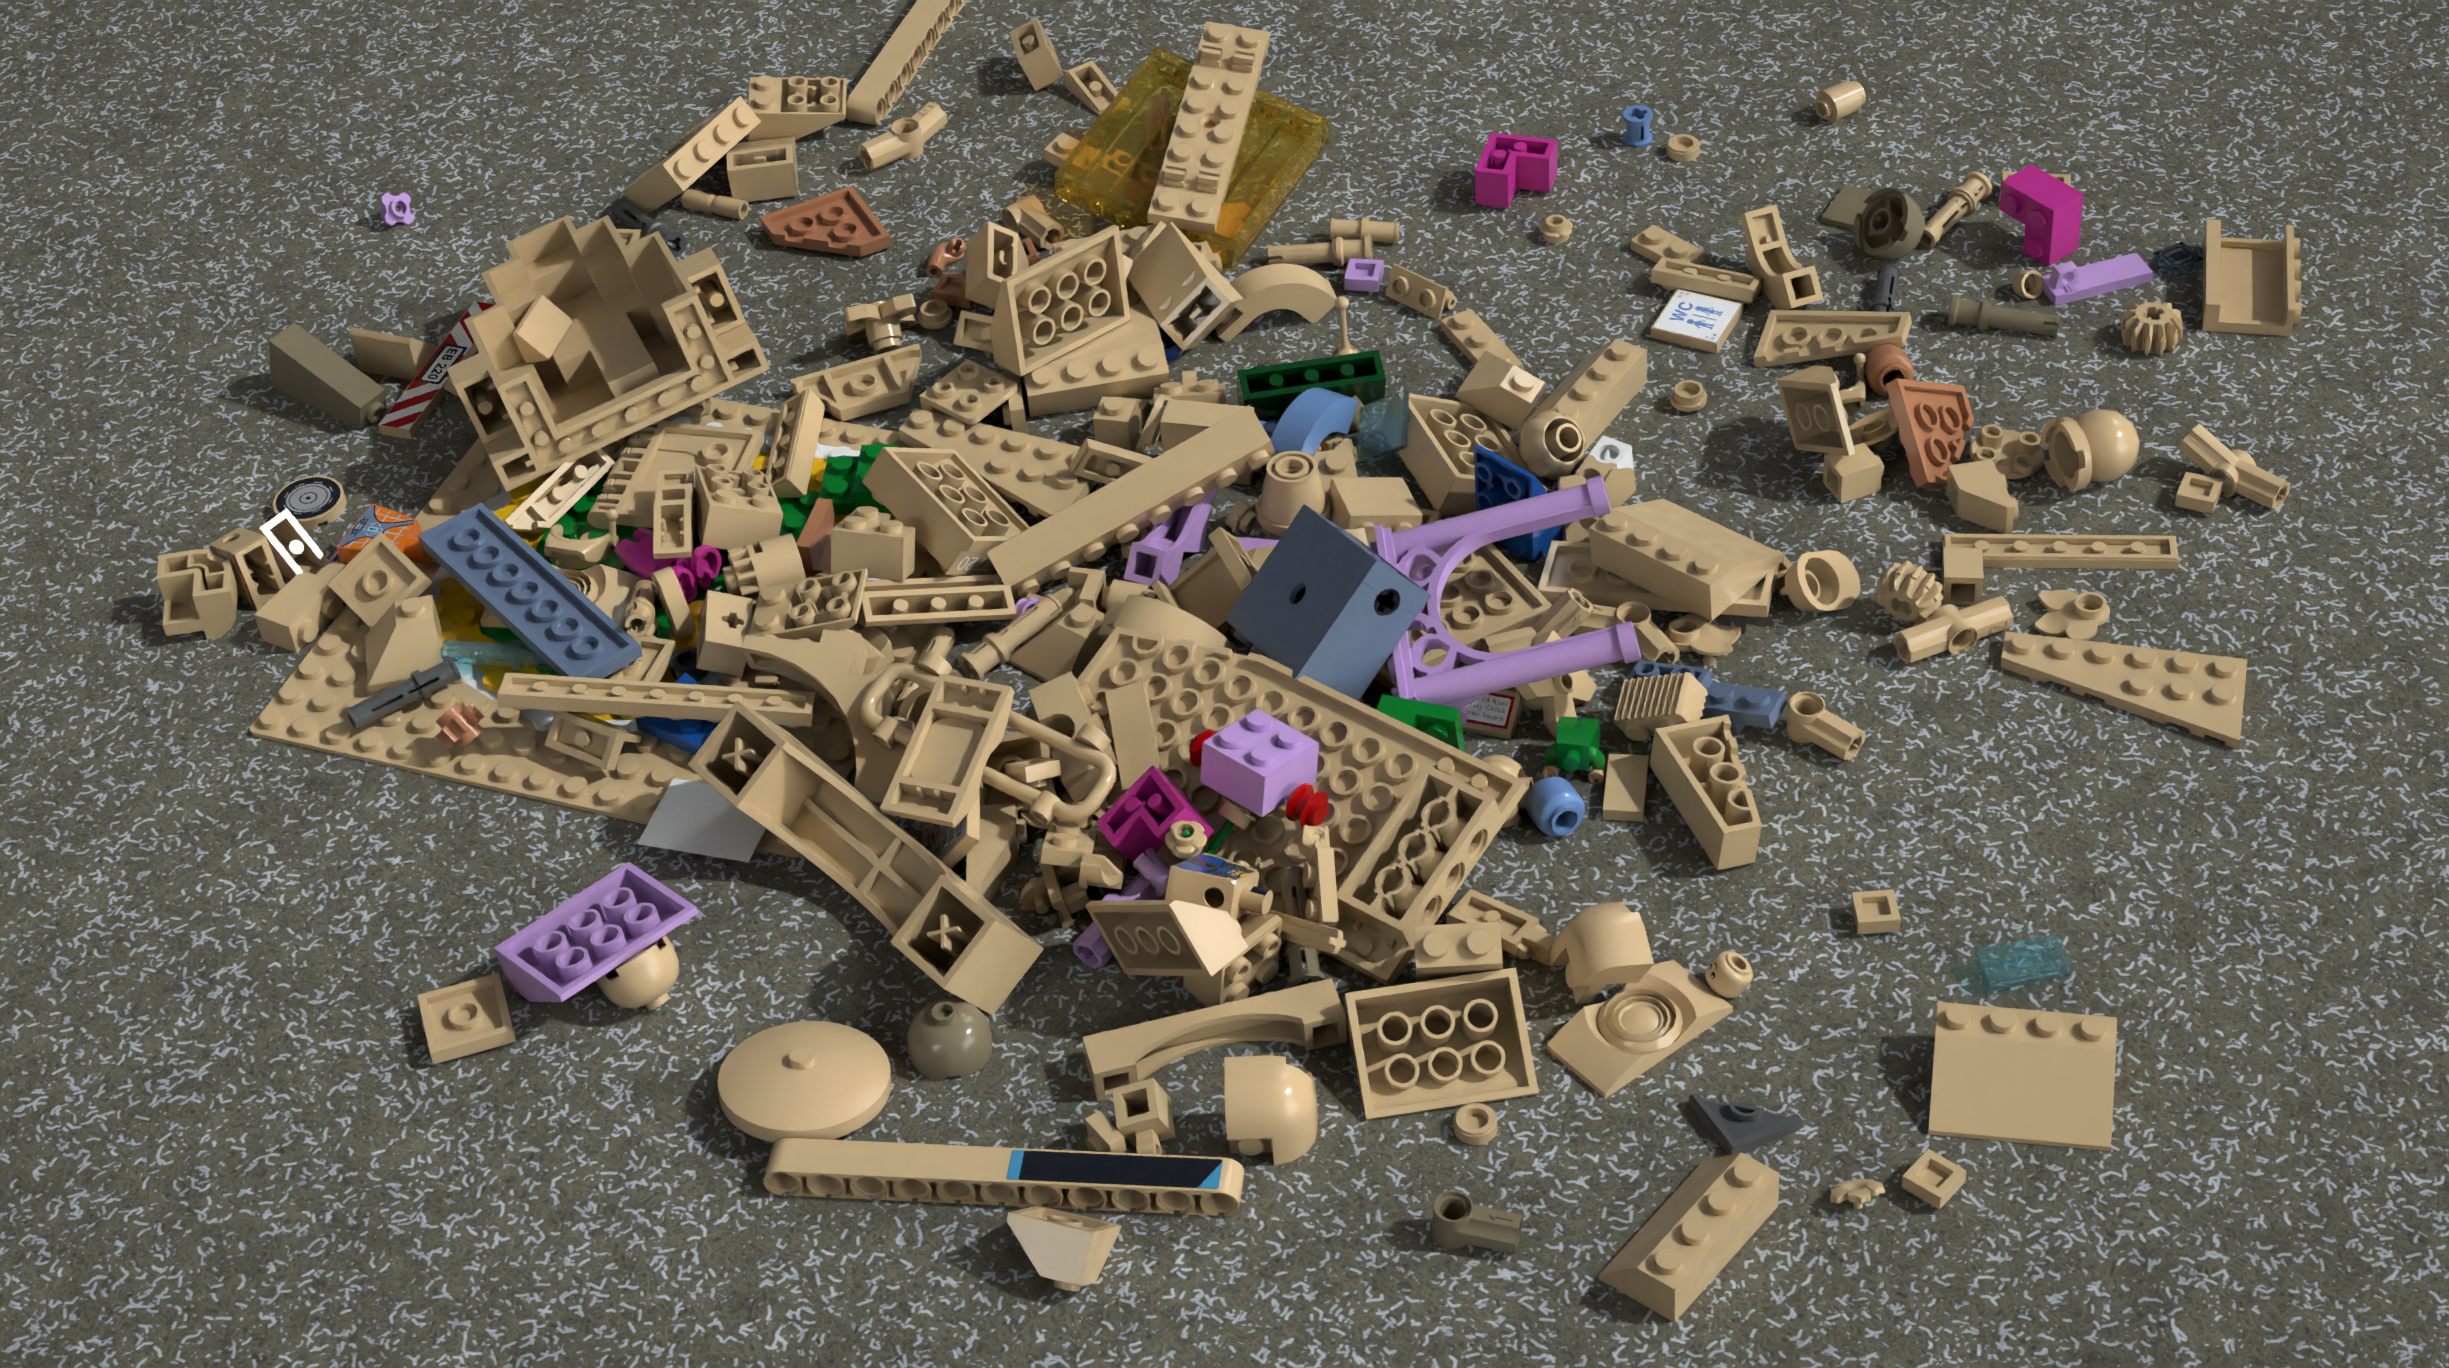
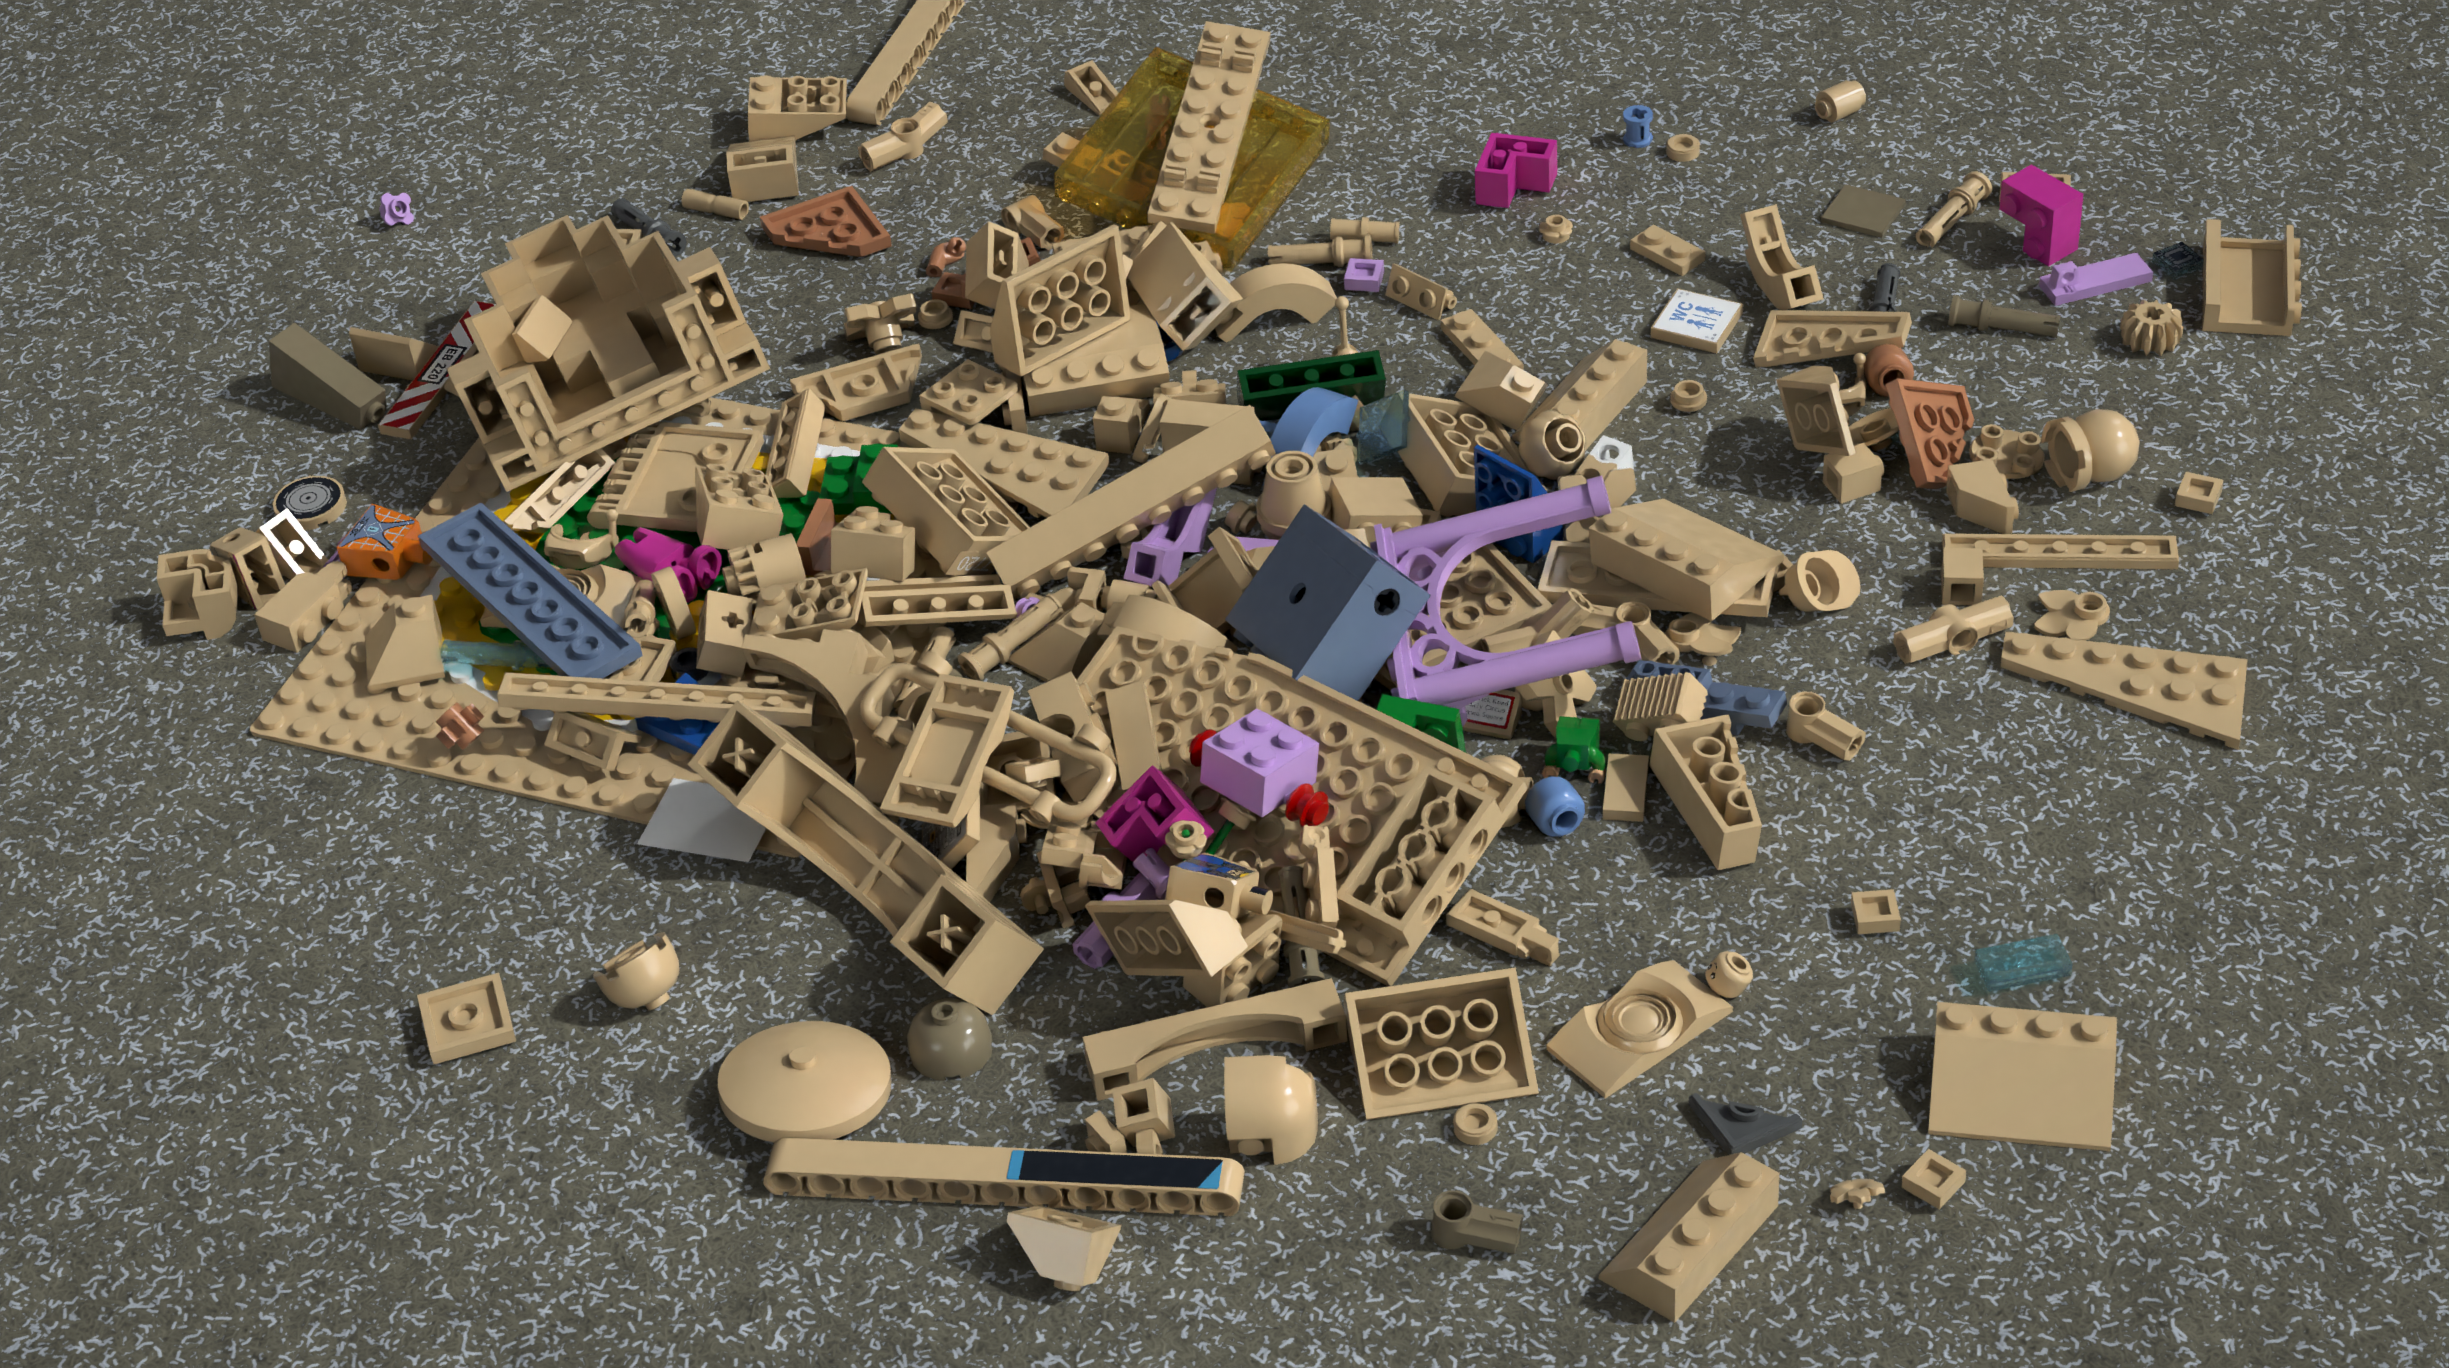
(378, 579): tan plate -> none
(444, 674): dark grey pin -> none
(590, 934): lavender slope -> none
(674, 513): tan slope -> none
(700, 151): tan arch -> none
(1036, 54): tan brick -> none
(1105, 462): tan hinge -> none
(1457, 949): tan brick -> none
(1602, 948): tan brick -> none
(1706, 280): tan plate -> none
(1889, 224): dark tan cylinder -> none
(1908, 593): tan gear -> none
(2031, 280): tan hinge -> none
(2234, 468): tan piece -> none

